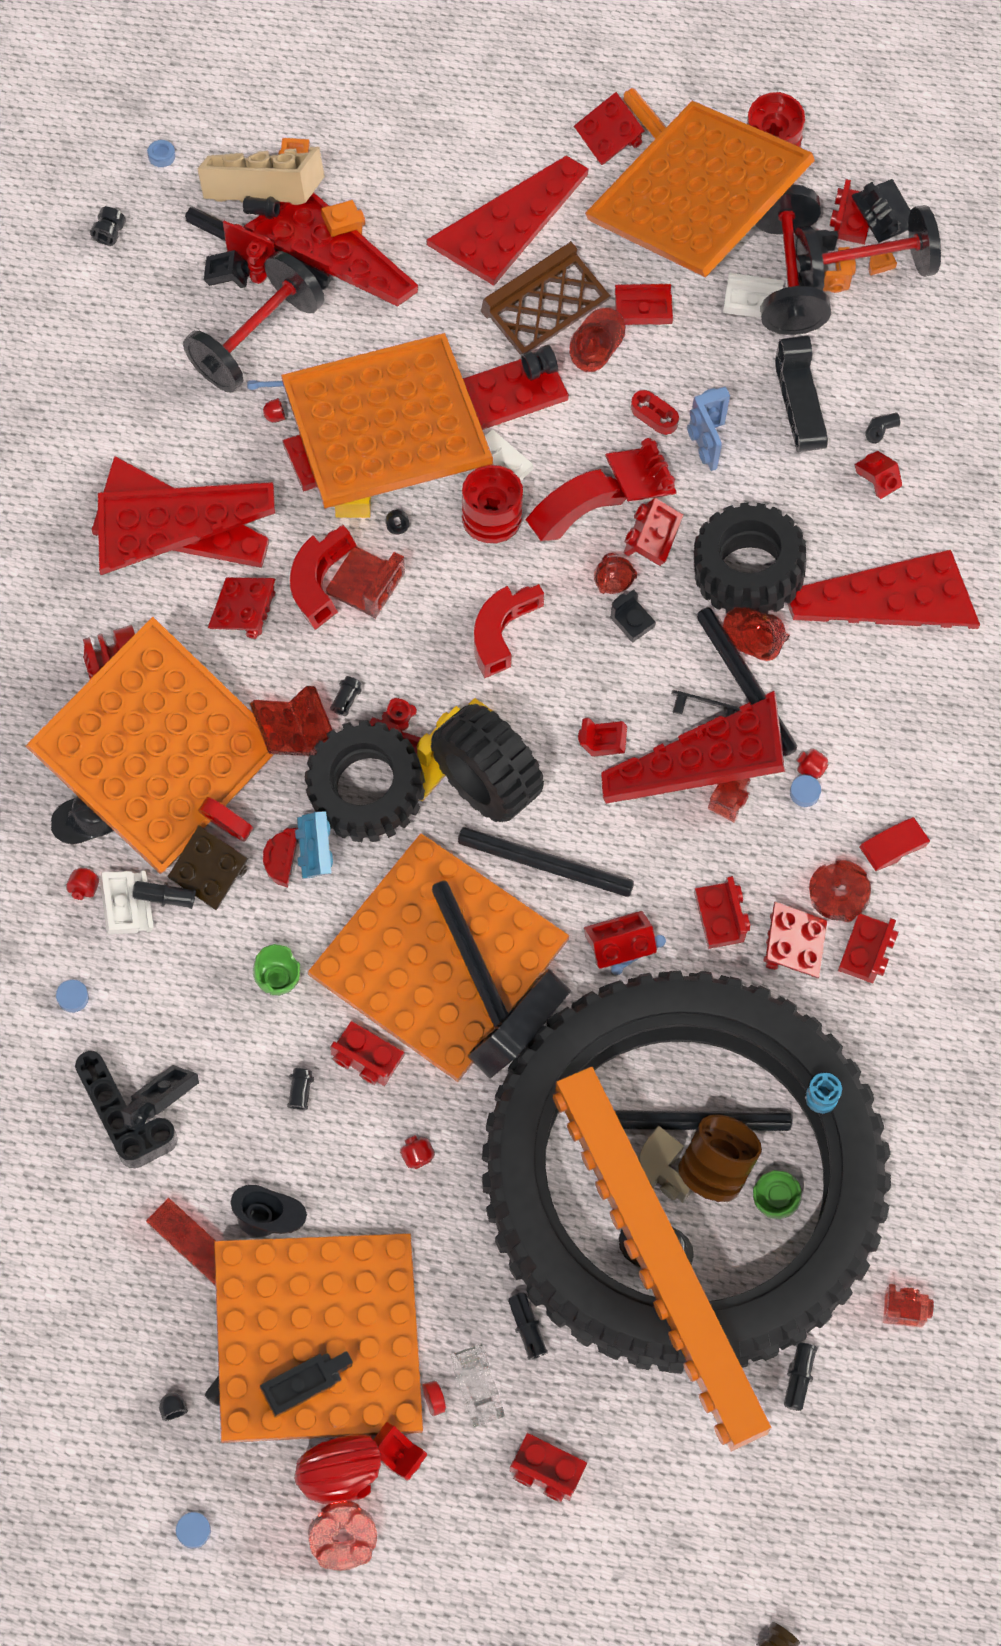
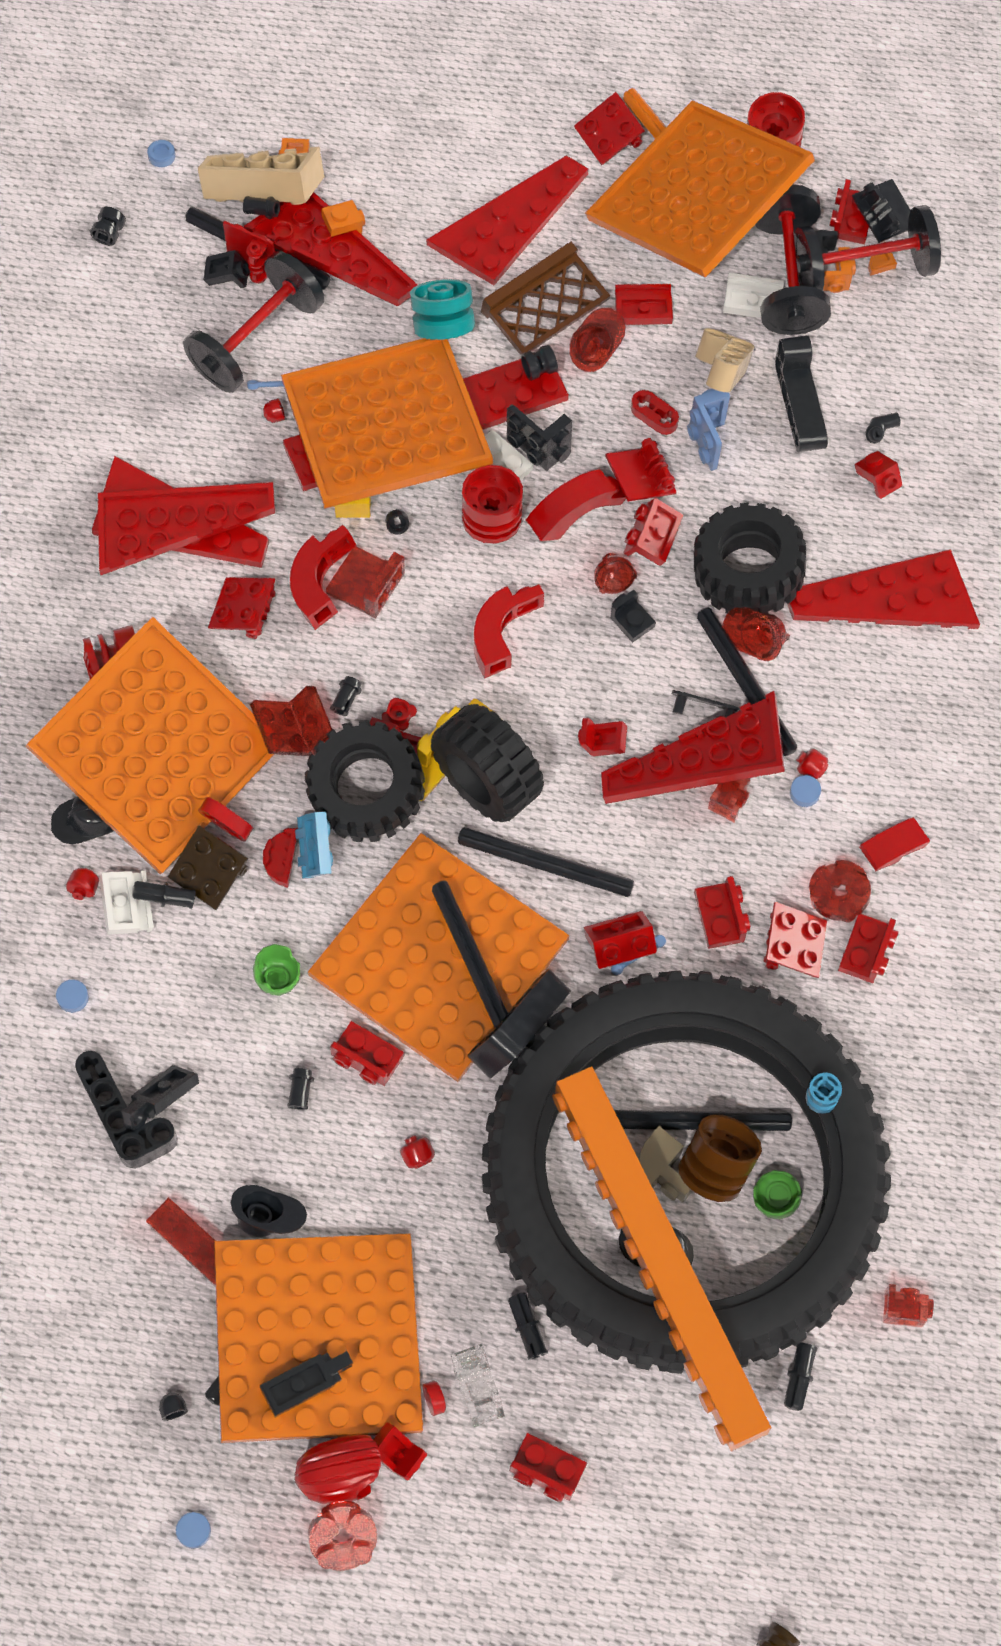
(442, 309): none -> teal wheel
(541, 446): none -> black bracket
(726, 355): none -> tan beam

